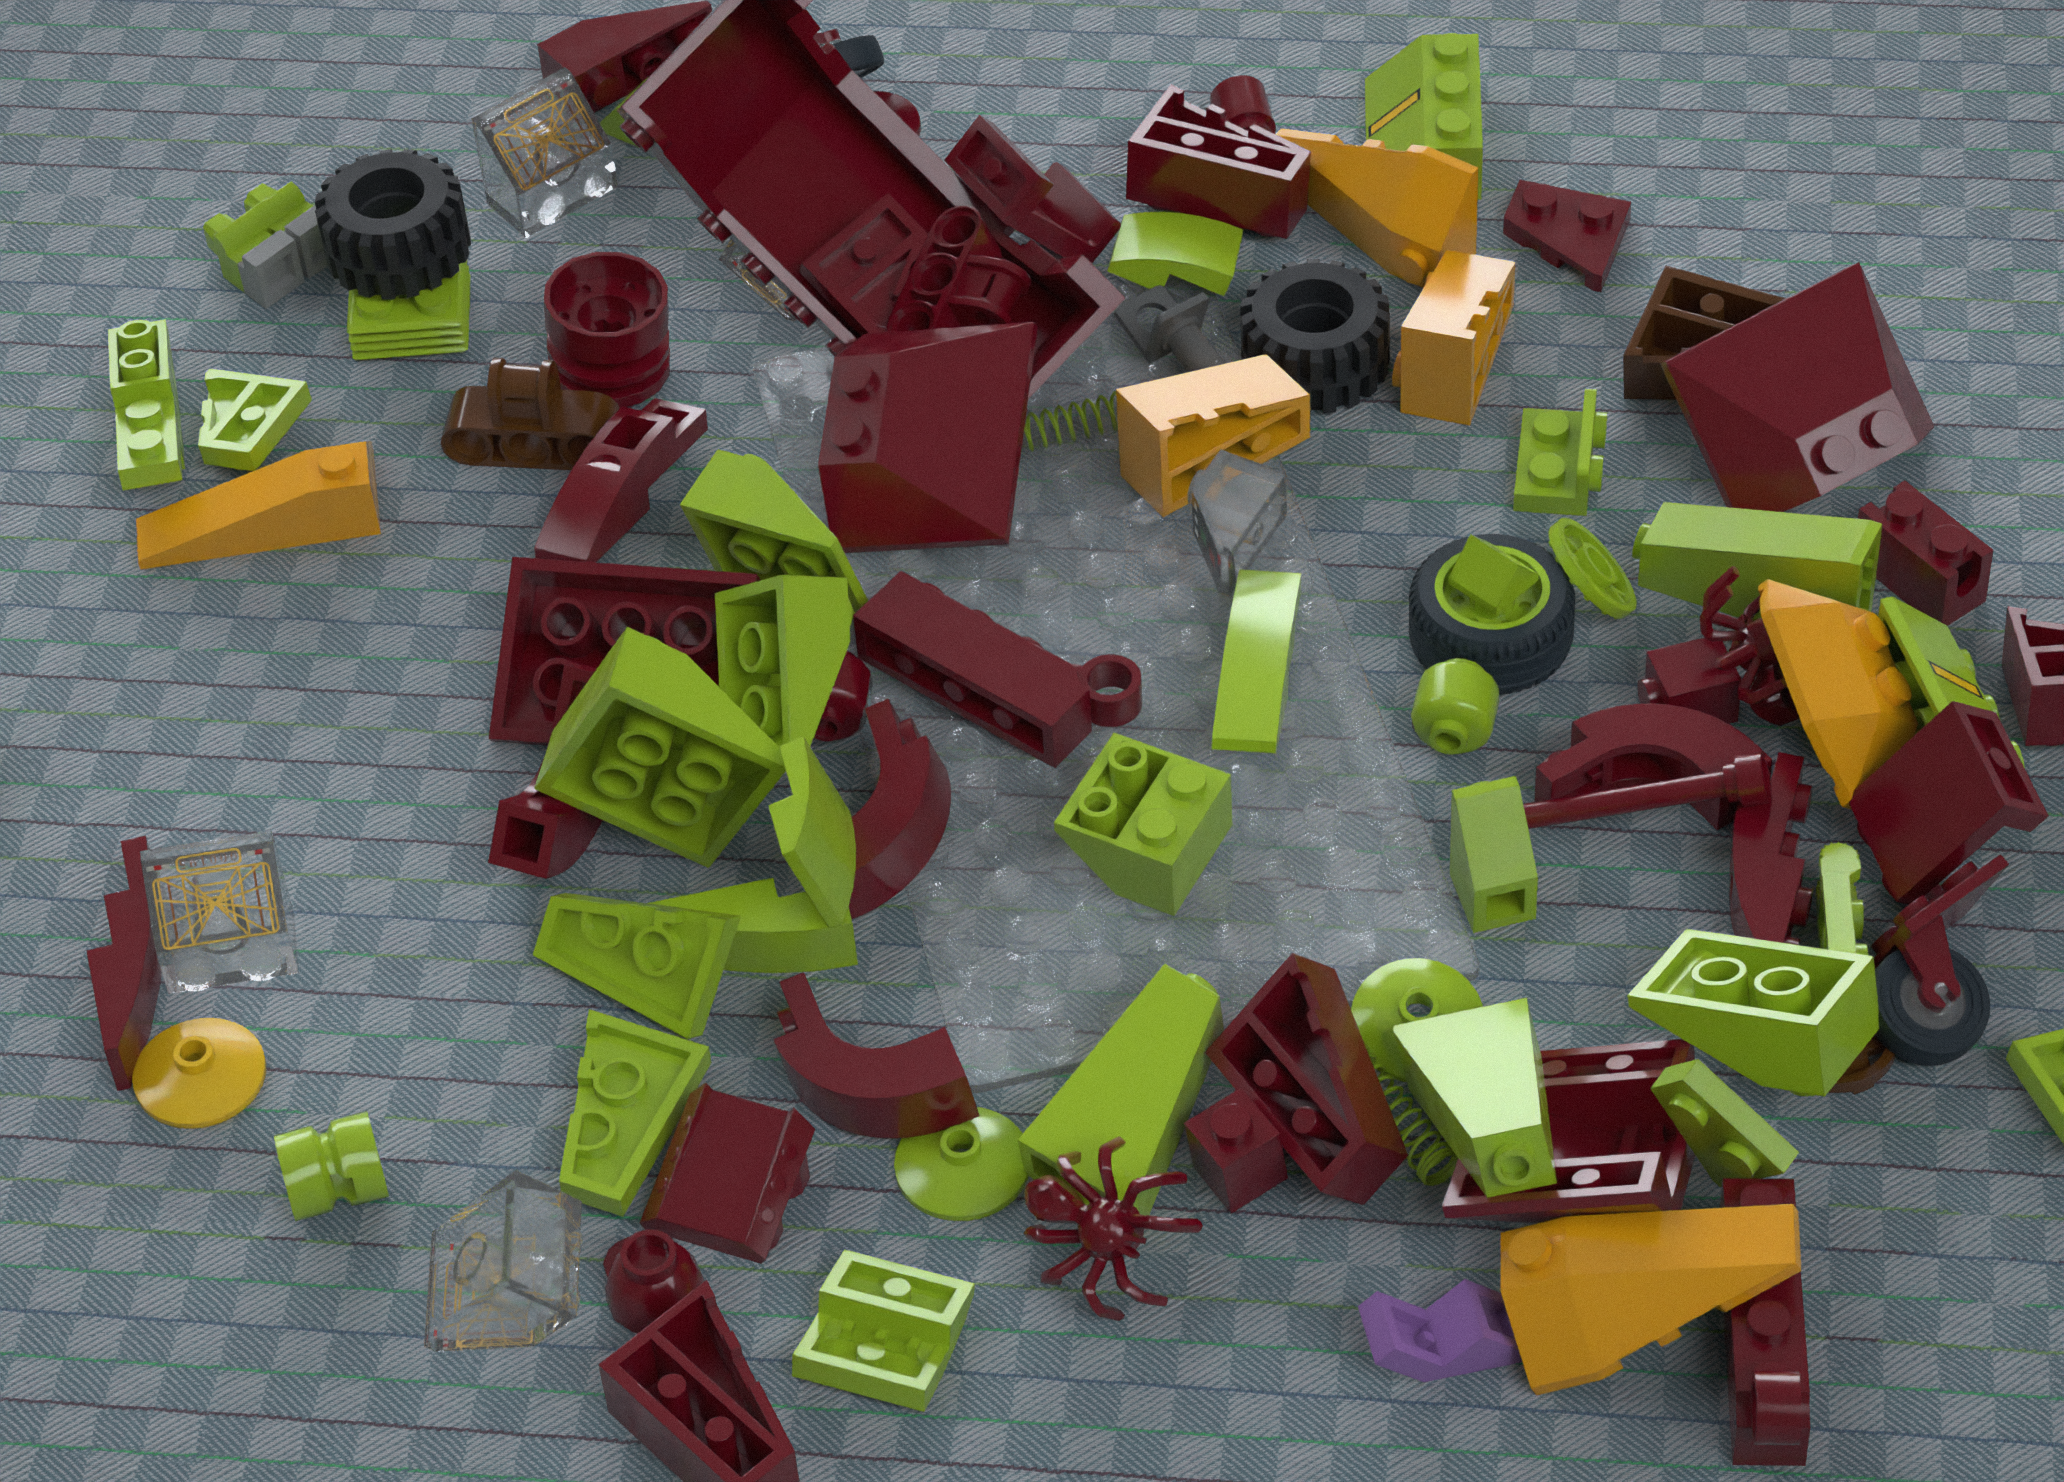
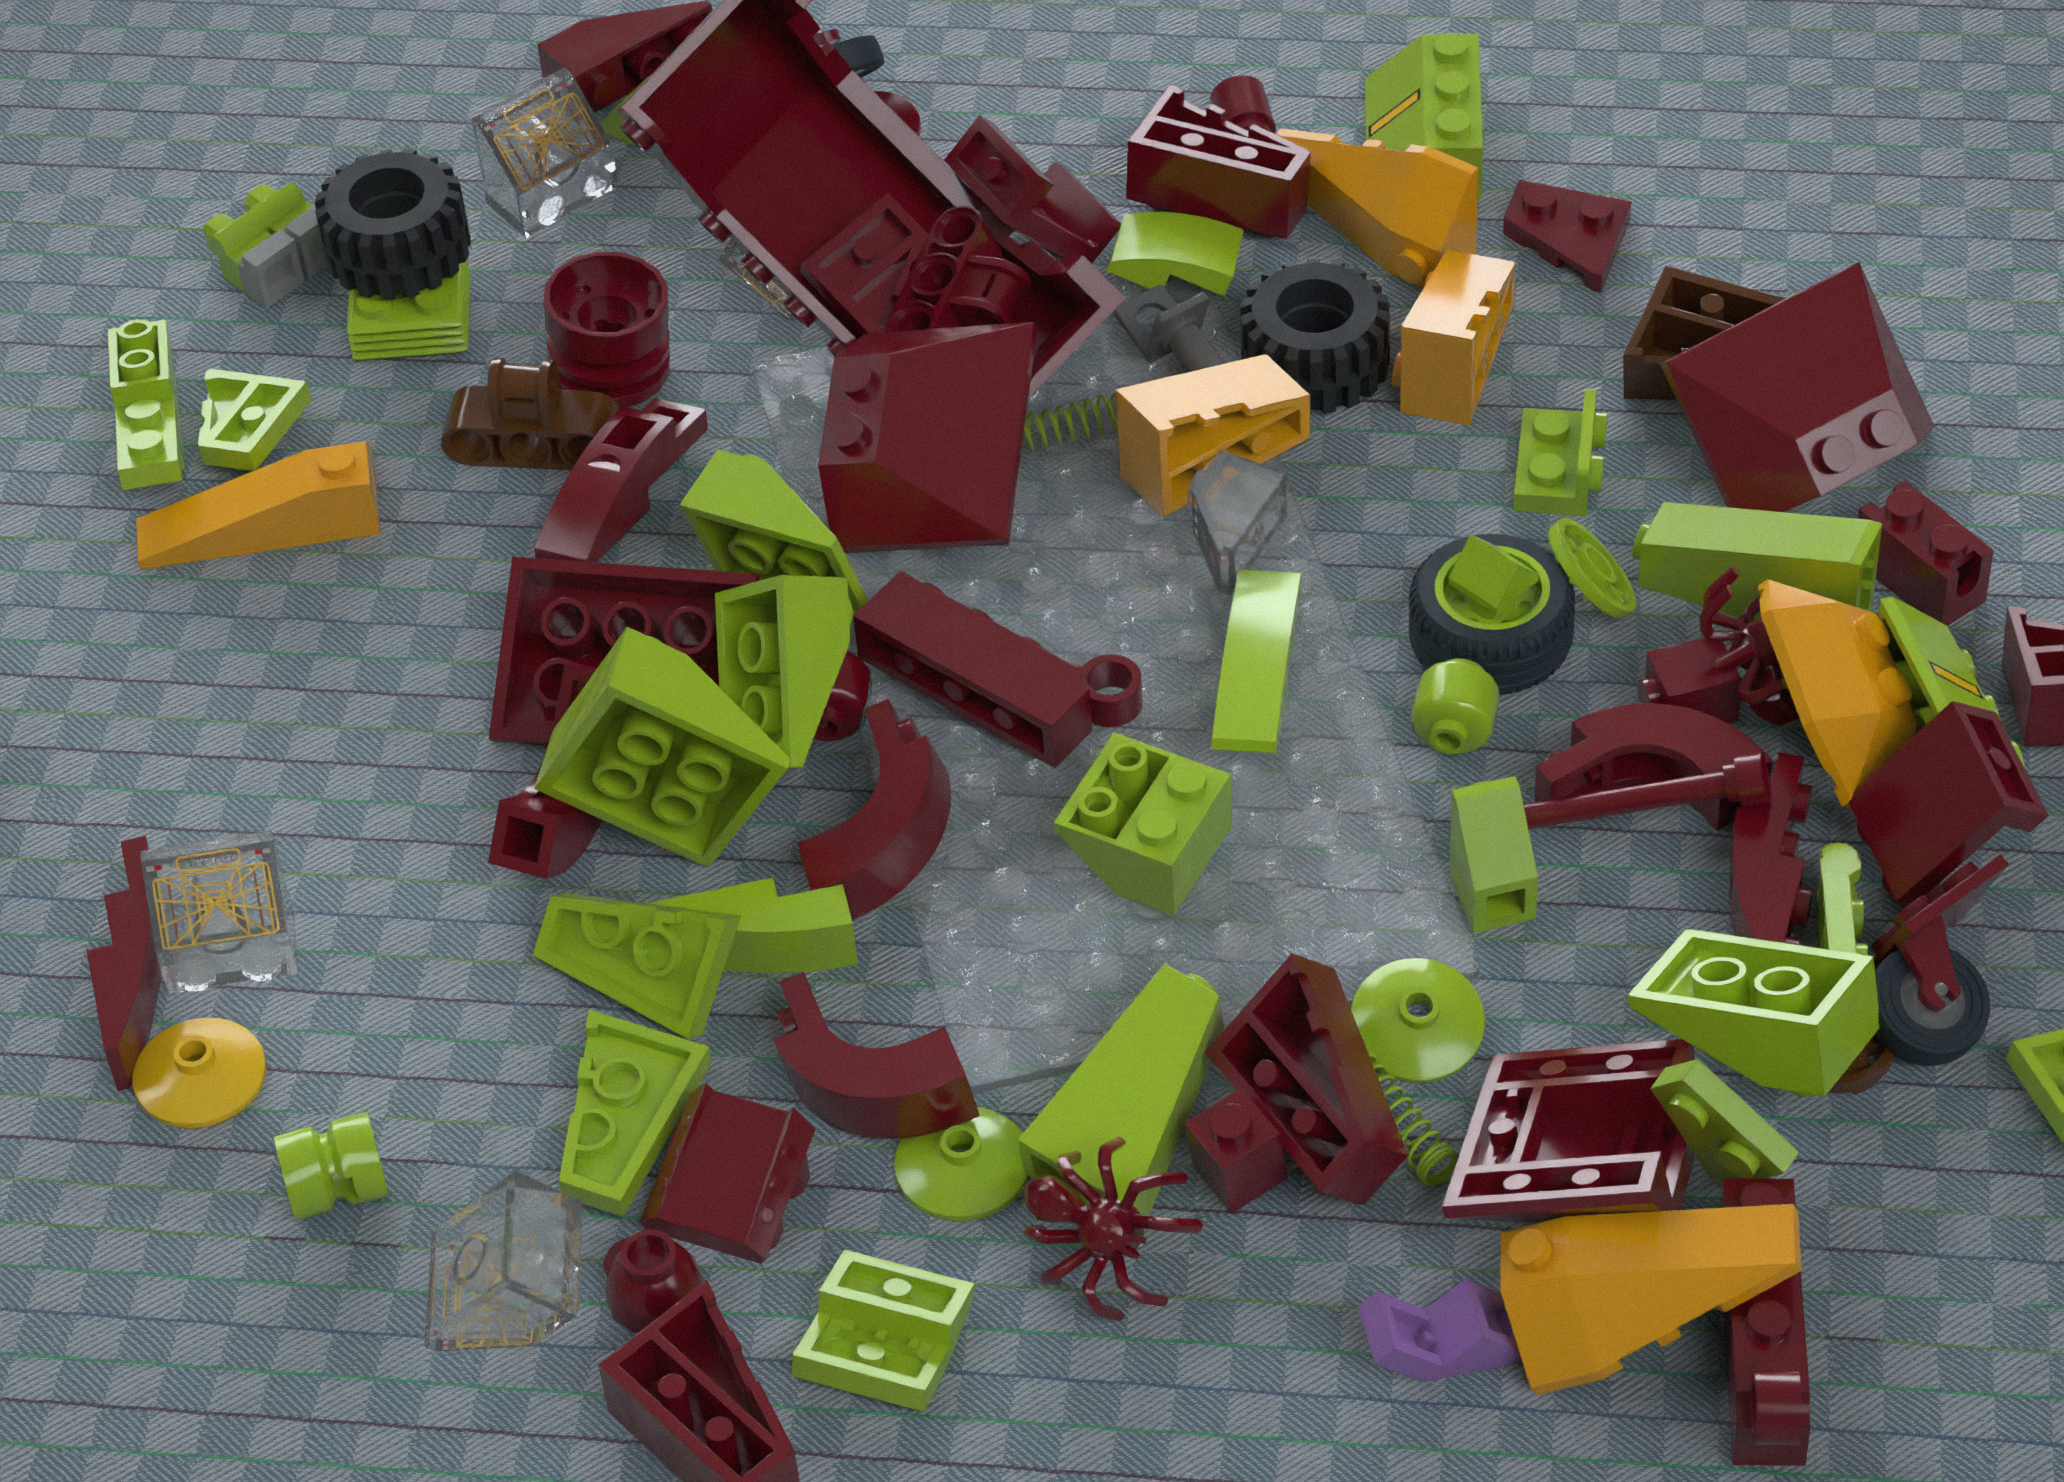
(816, 833): lime slope -> none
(1484, 1092): slope -> none

